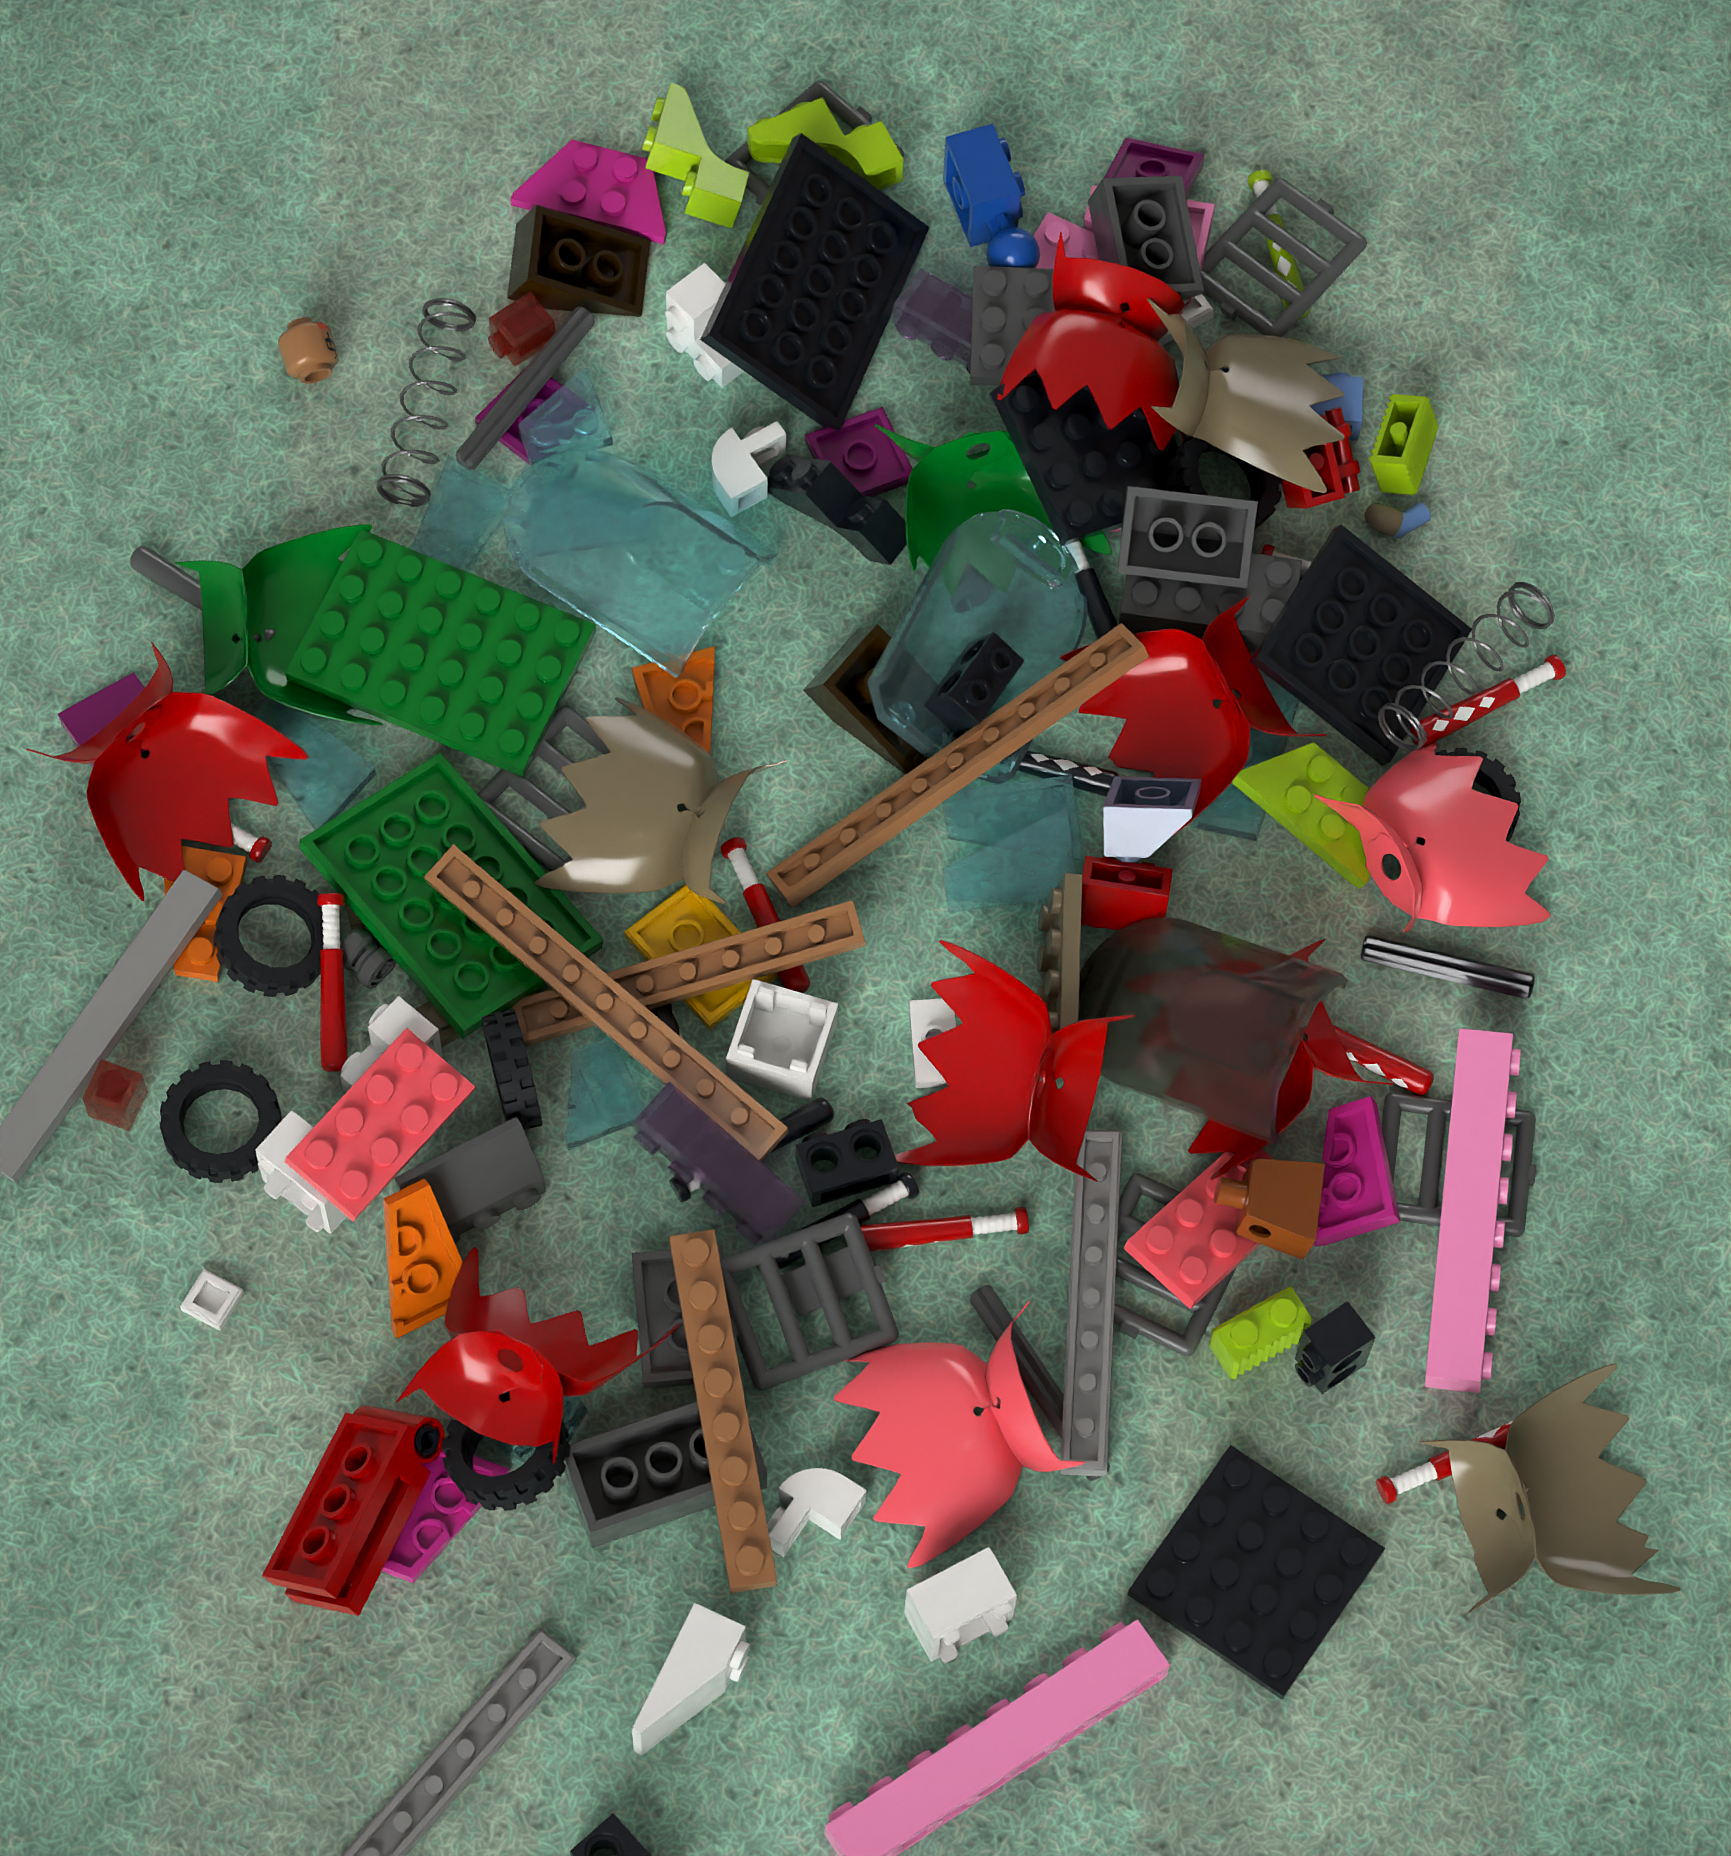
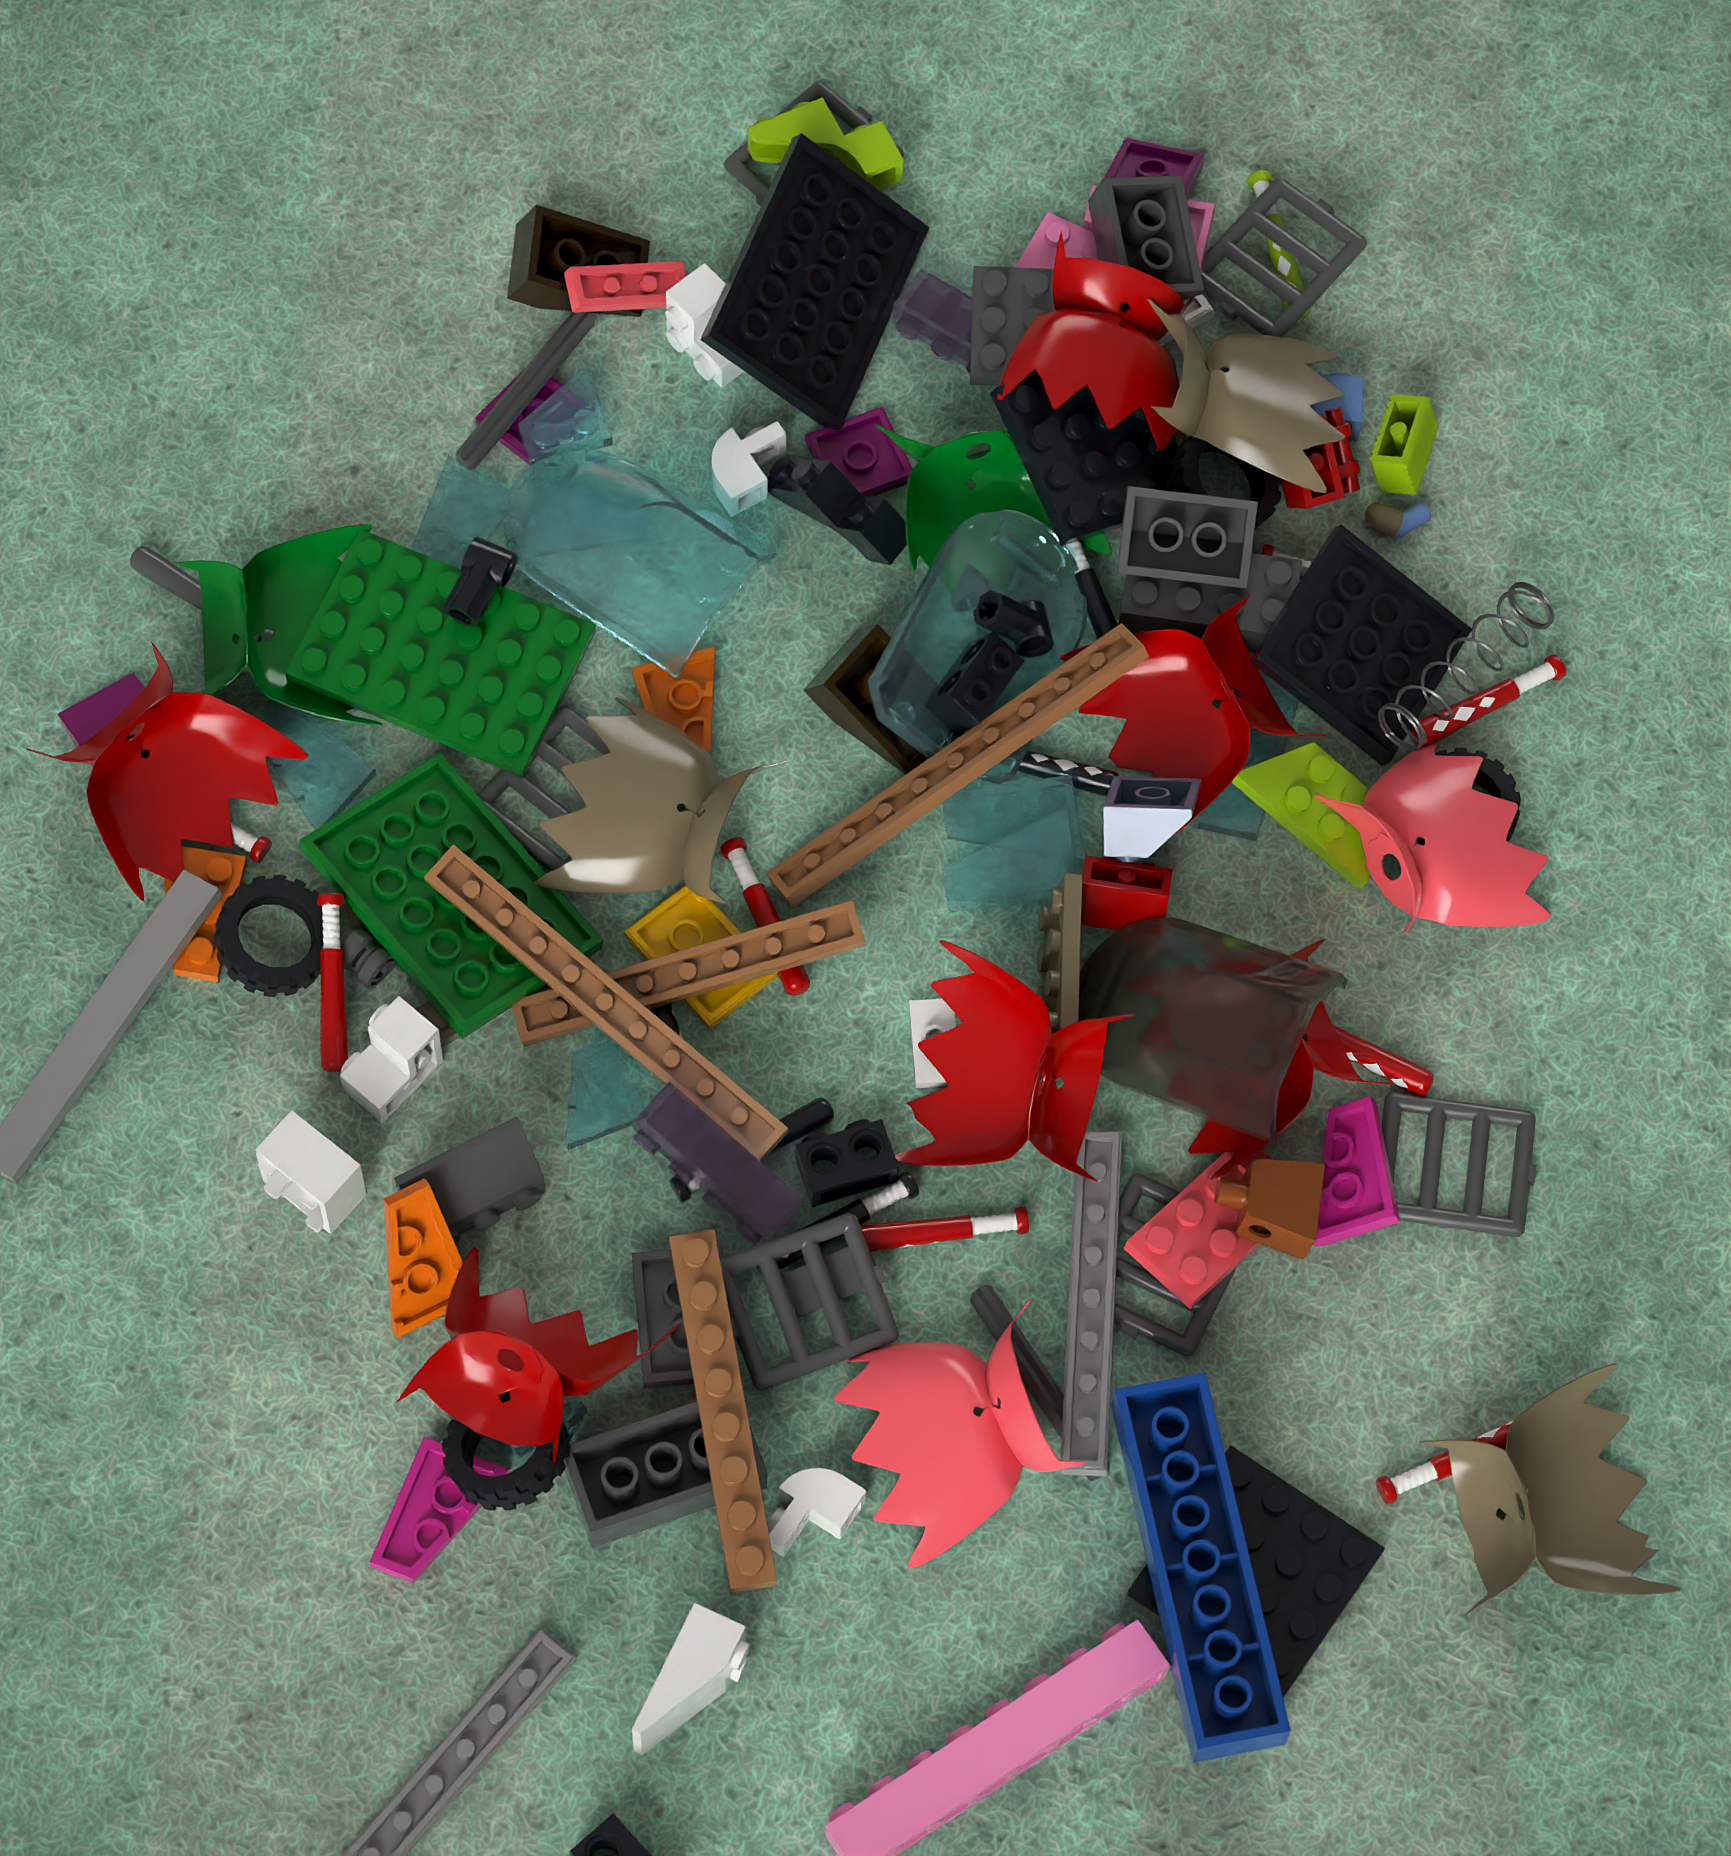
(115, 1095): clear red brick -> none
(195, 1085): black tyre -> none
(212, 1299): white tile -> none
(308, 350): medium nougat head -> none
(355, 1508): red hinge -> none
(379, 1124): coral plate -> none
(391, 478): dark grey piece -> none
(483, 572): none -> black piece
(511, 1068): black tyre -> none
(520, 329): clear red brick -> none
(599, 188): dark pink wing -> none
(621, 285): none -> coral plate
(681, 152): lime arch -> none
(782, 1040): white container -> none
(960, 1605): white container -> none
(988, 196): blue brick -> none
(1020, 622): none -> black piece
(1200, 1568): none -> blue brick
(1260, 1332): lime brick -> none
(1333, 1348): black brick -> none
(1447, 967): black axle -> none
(1470, 1211): bright pink brick -> none

